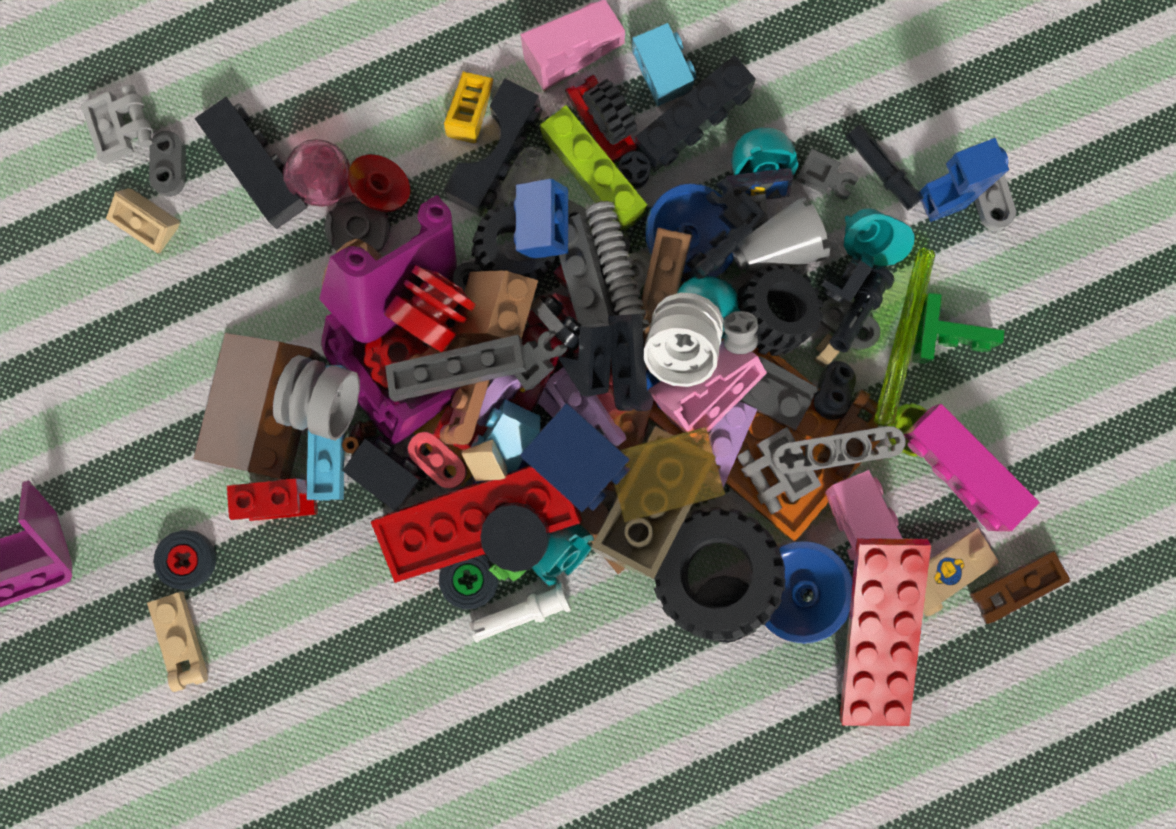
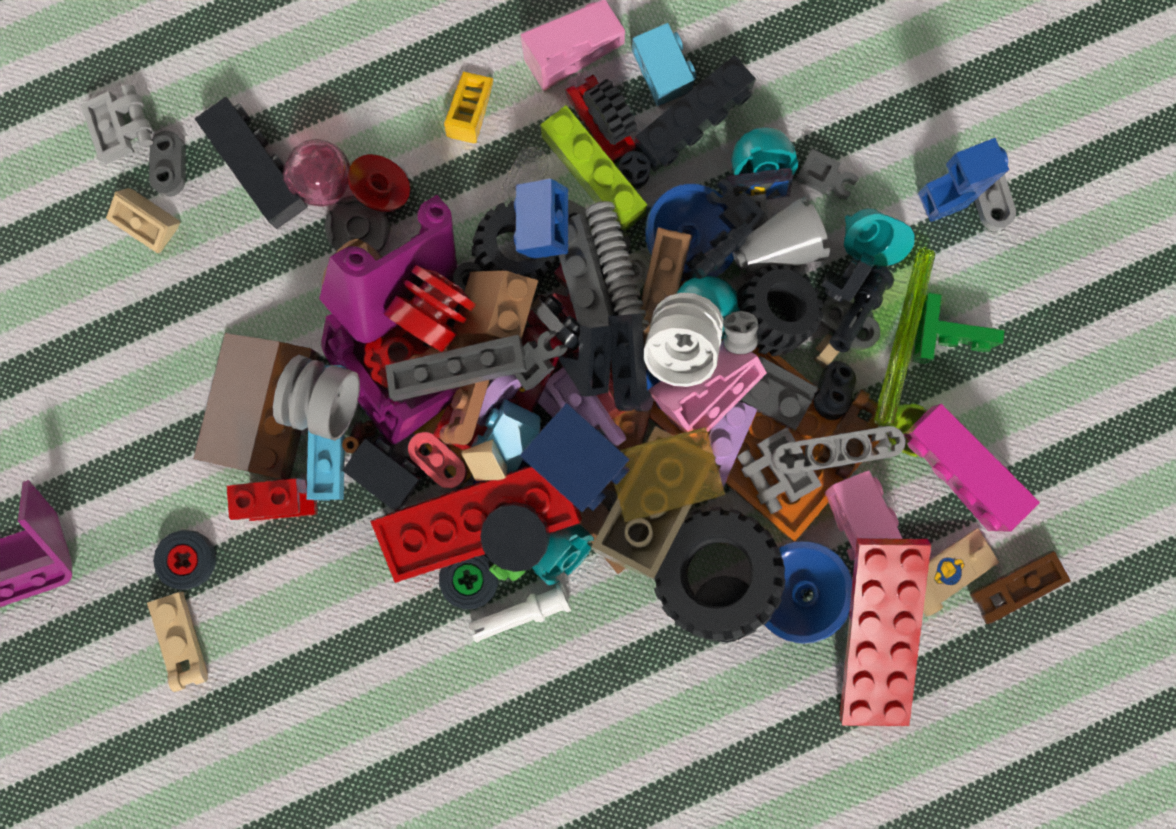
(475, 182): black arch -> none
(884, 167): black pin -> none

